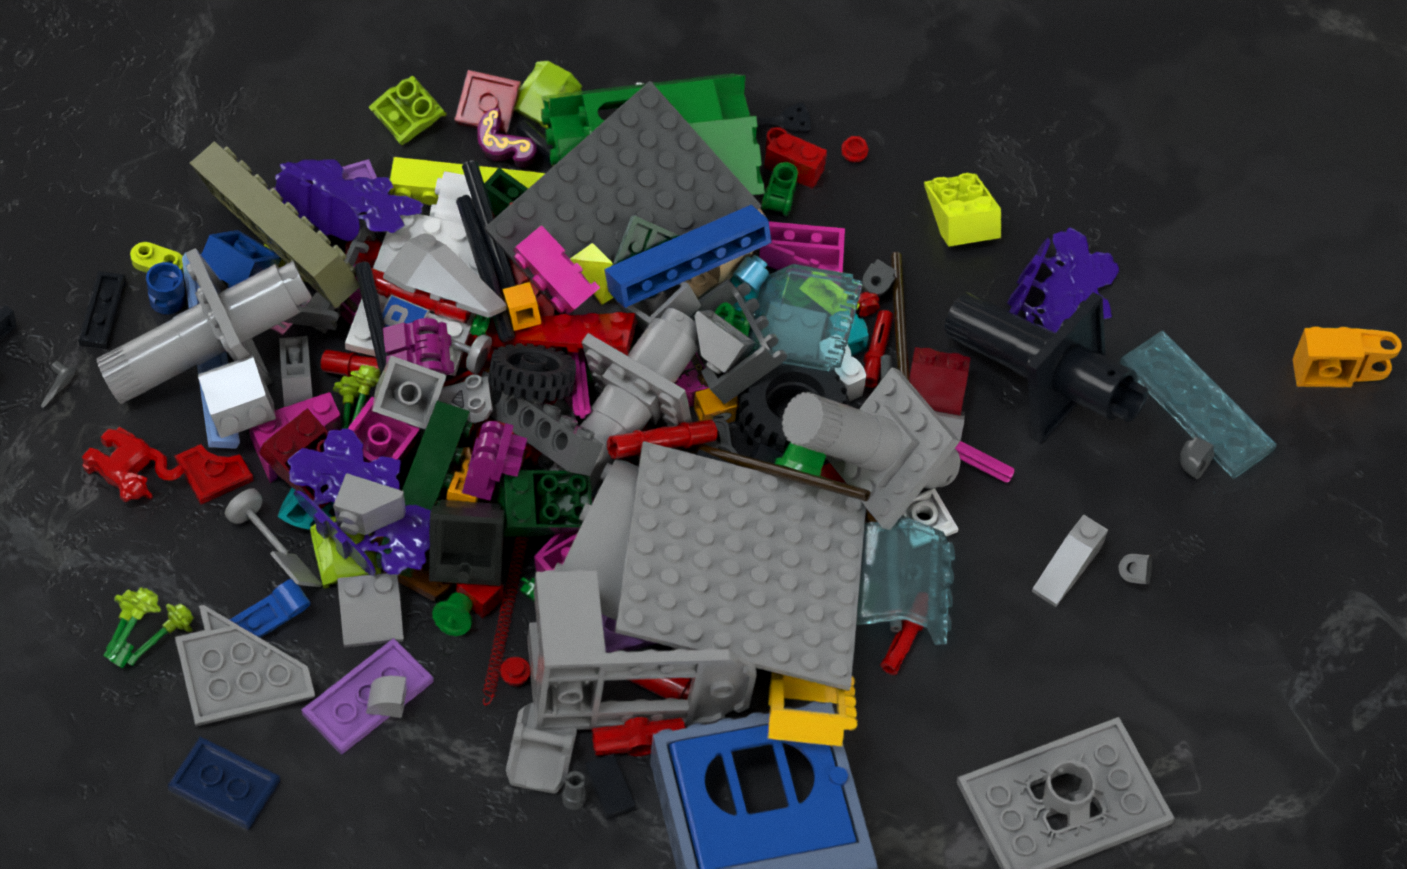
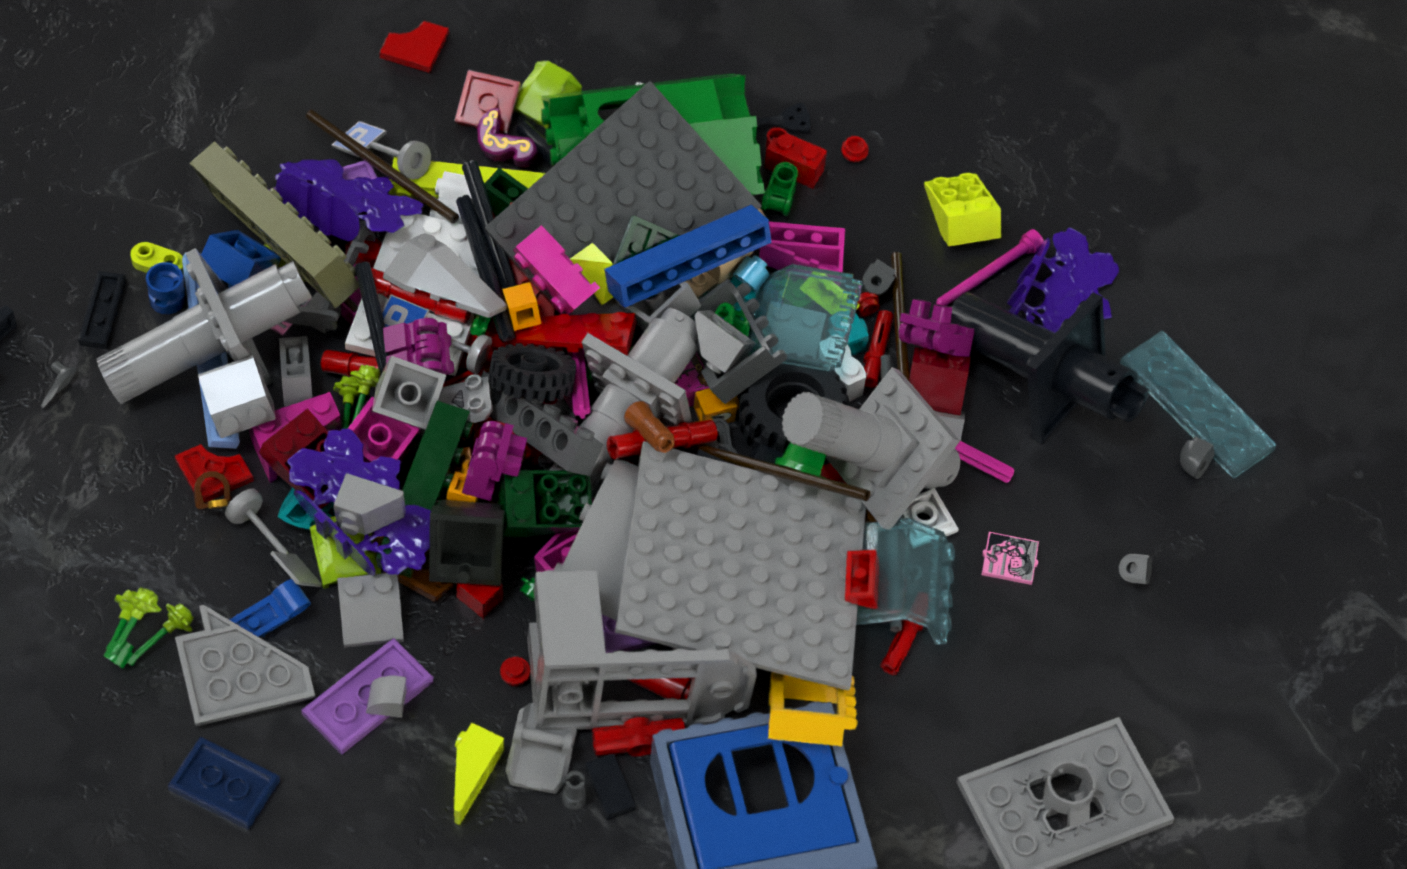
(126, 461): red animal -> none
(199, 502): none -> reddish brown piece
(382, 166): none -> dark brown piece
(407, 109): lime slope -> none
(412, 158): none -> light grey piece
(417, 48): none -> red tile
(454, 614): green piece -> none
(475, 760): none -> neon yellow slope
(505, 618): red piece -> none
(651, 429): none -> dark orange piece
(862, 578): none -> red slope
(935, 331): none -> magenta hips
(1010, 558): none -> piece
(1030, 243): none -> dark pink piece
(1070, 560): light grey slope -> none
(1342, 356): light orange brick -> none

